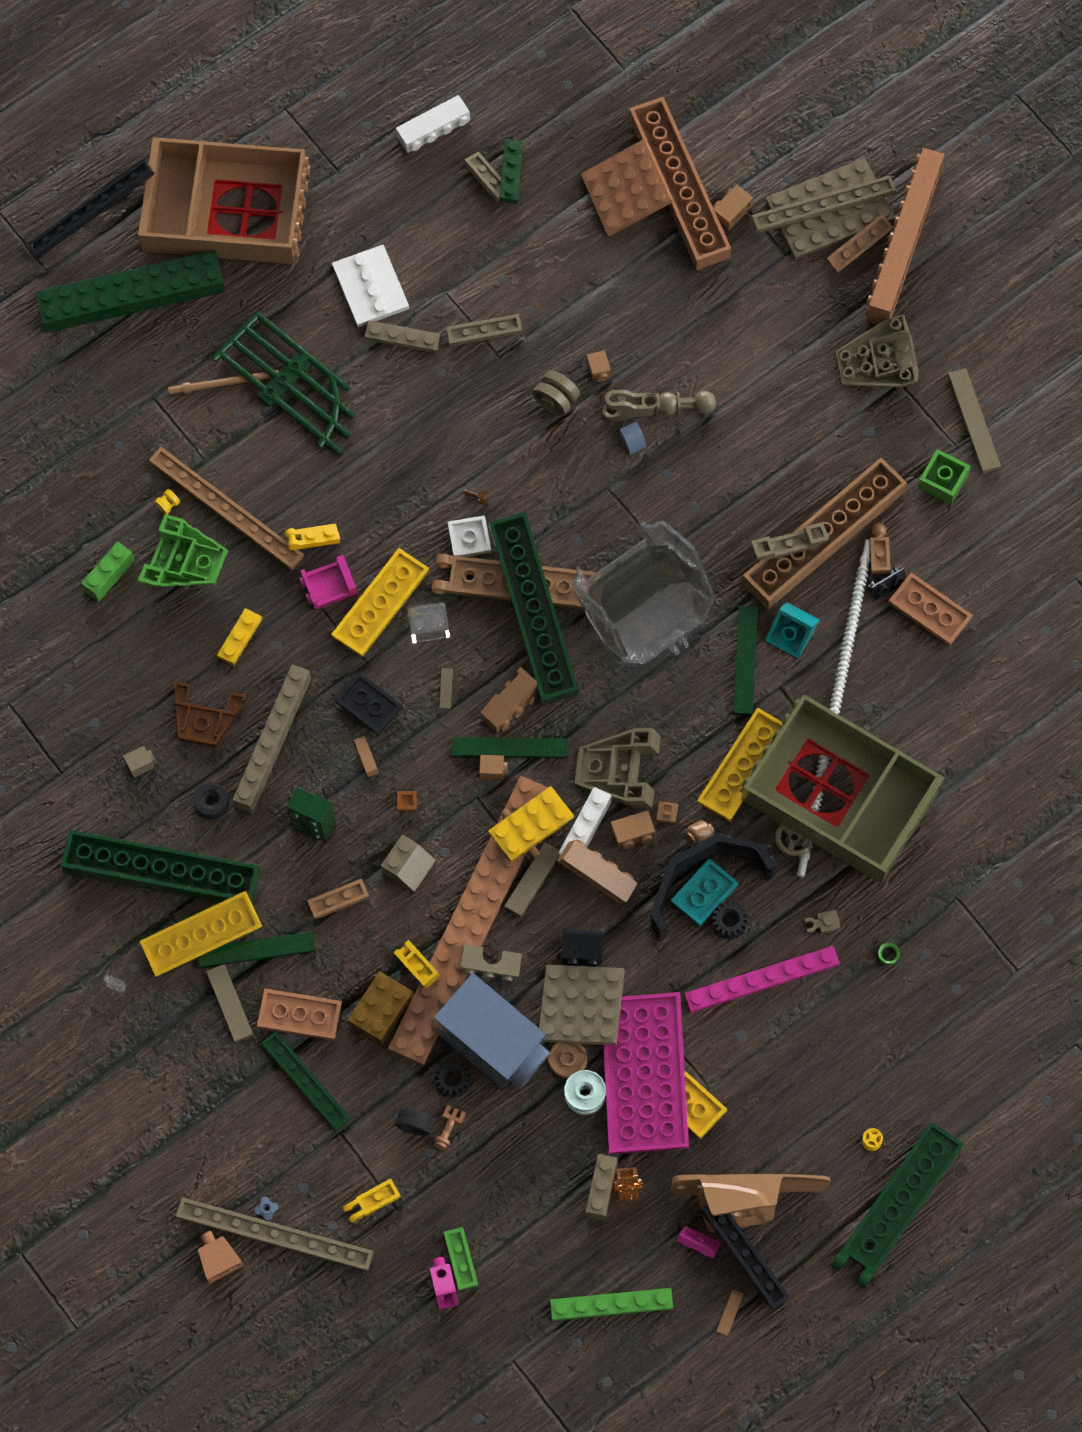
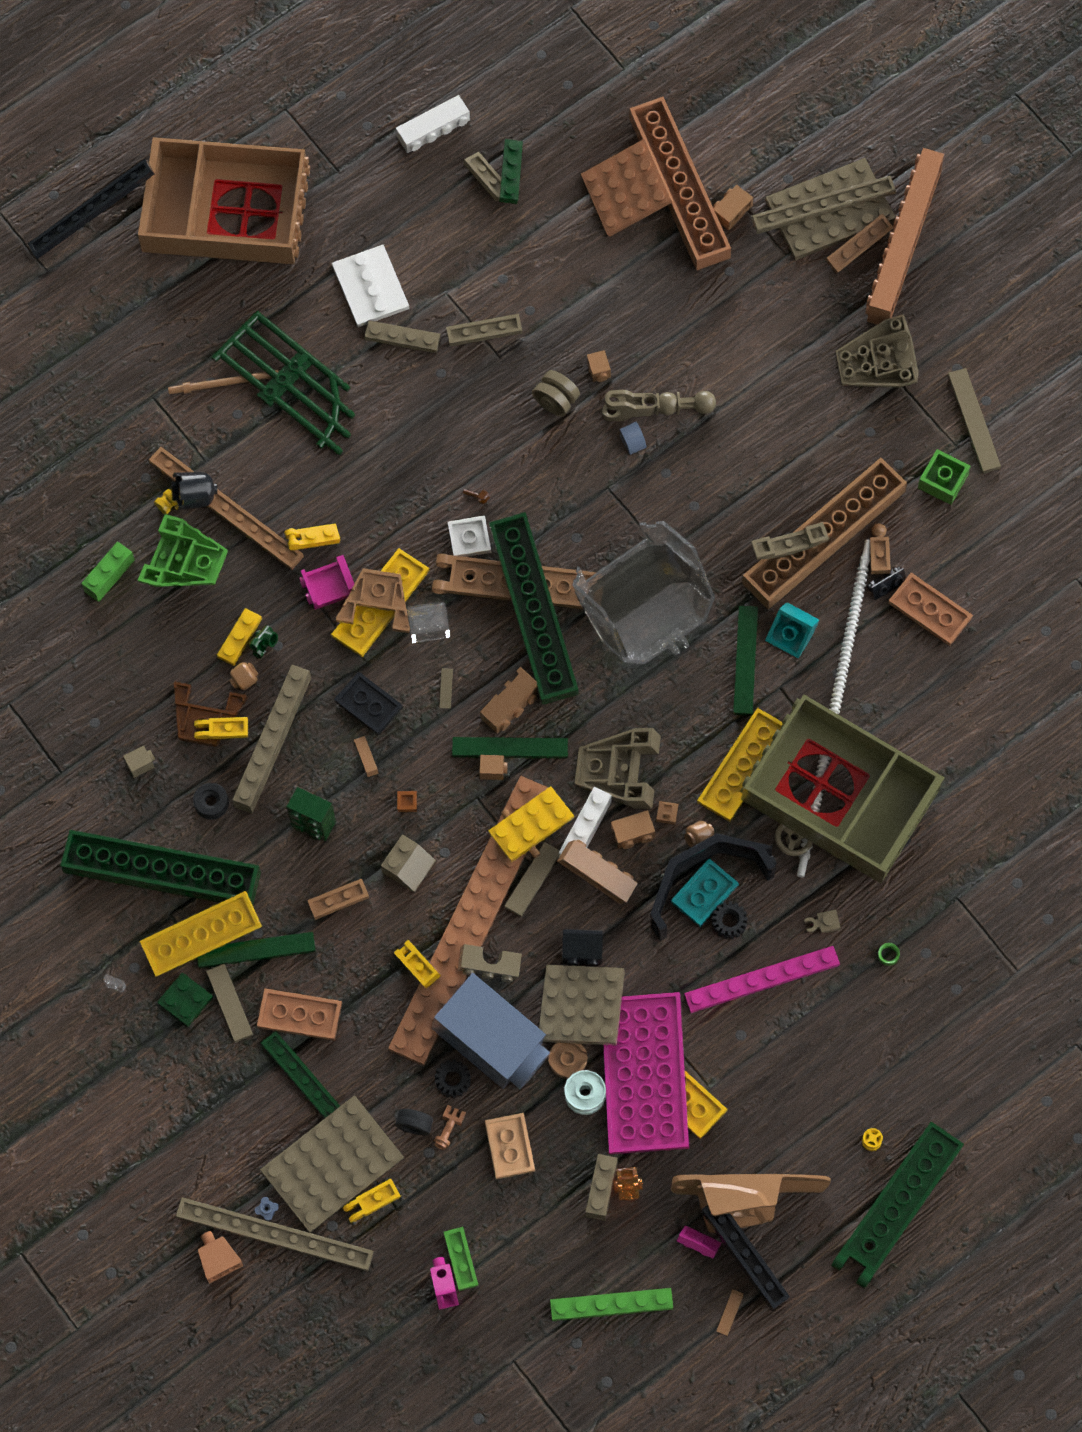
(130, 291): dark green brick -> none
(185, 999): none -> dark green plate
(192, 490): none -> black cylinder
(222, 728): none -> yellow hinge
(243, 676): none -> medium nougat head
(263, 639): none -> dark green plate
(332, 1164): none -> dark tan plate
(377, 591): none -> medium nougat wing
(380, 1008): pearl gold brick -> none
(509, 1146): none -> light nougat tile

